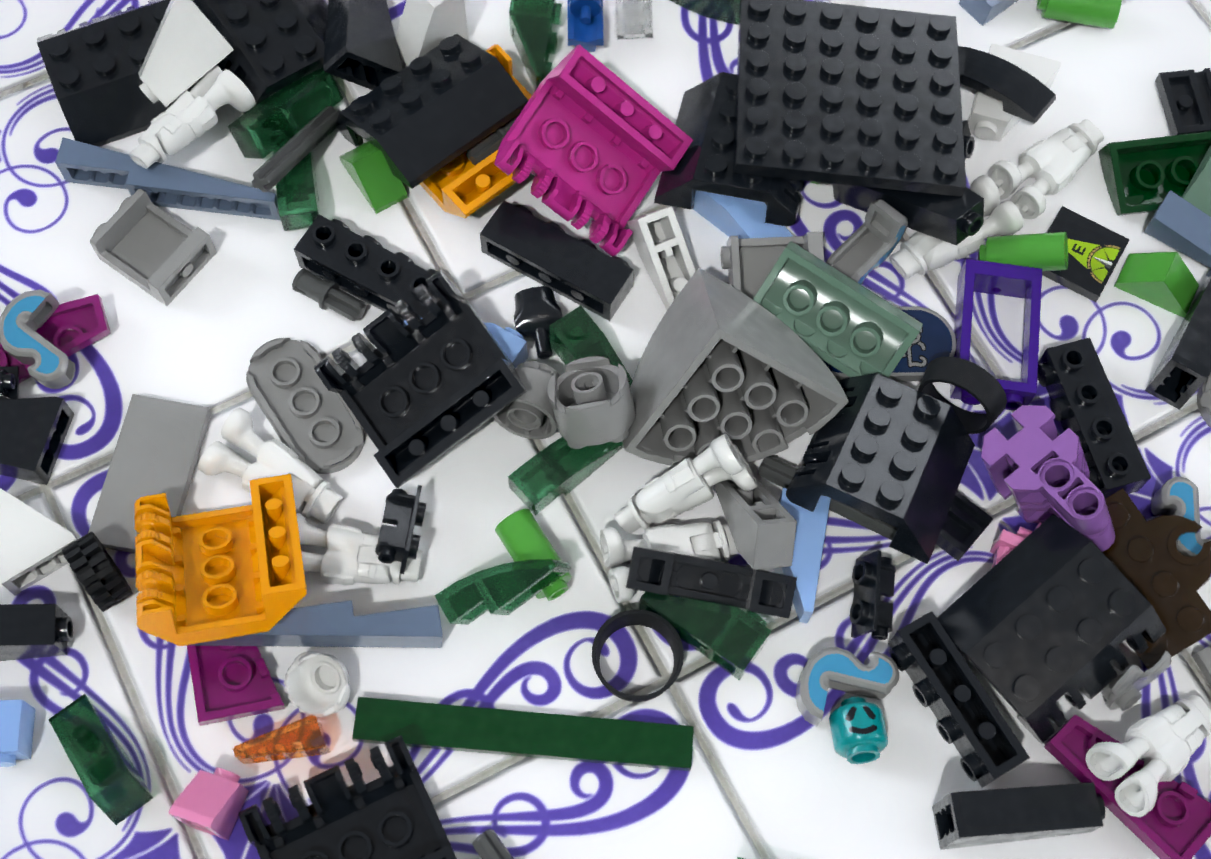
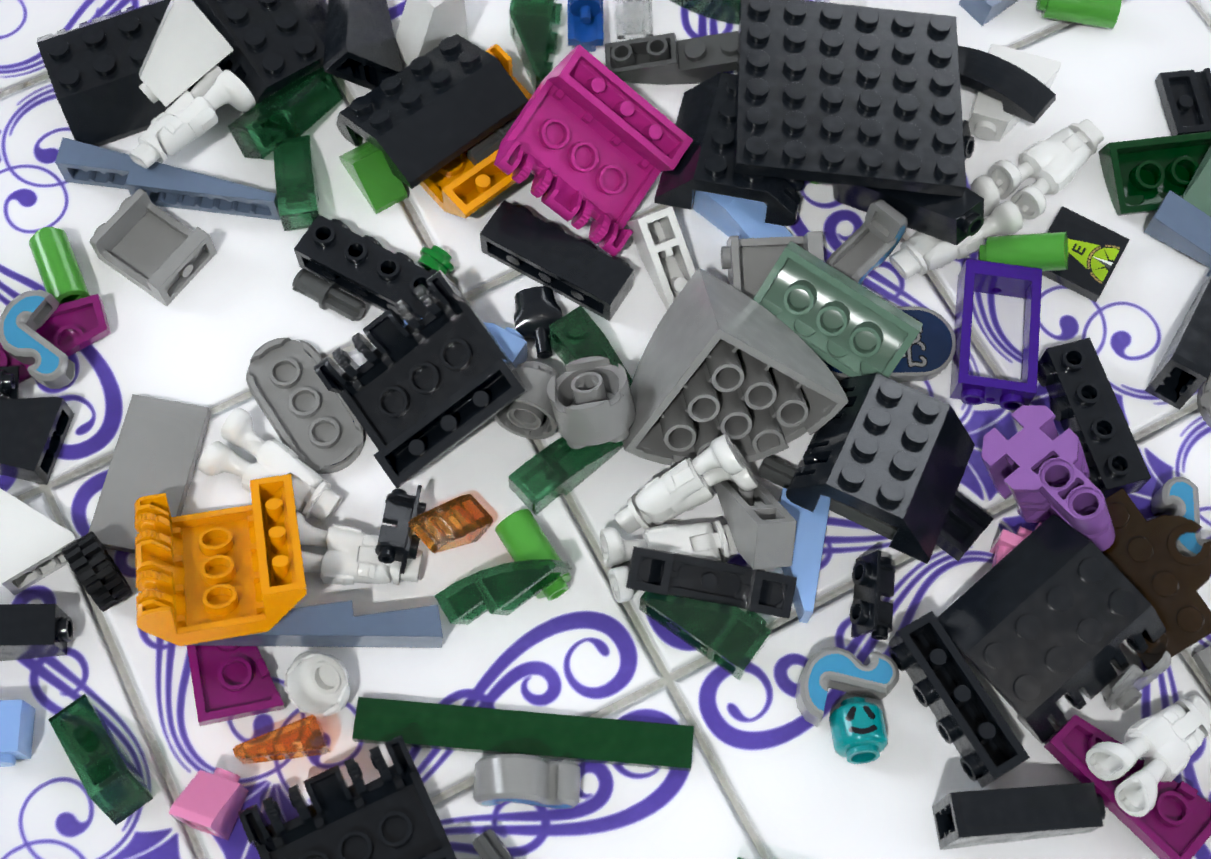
(57, 265): none -> bright green brick
(295, 149): dark grey axle -> none
(435, 259): none -> green plate
(458, 521): none -> clear orange slope
(526, 781): none -> light grey animal
(642, 618): black tyre -> none
(672, 62): none -> dark grey slope
(974, 381): black tyre -> none
(1160, 280): bright green slope -> none

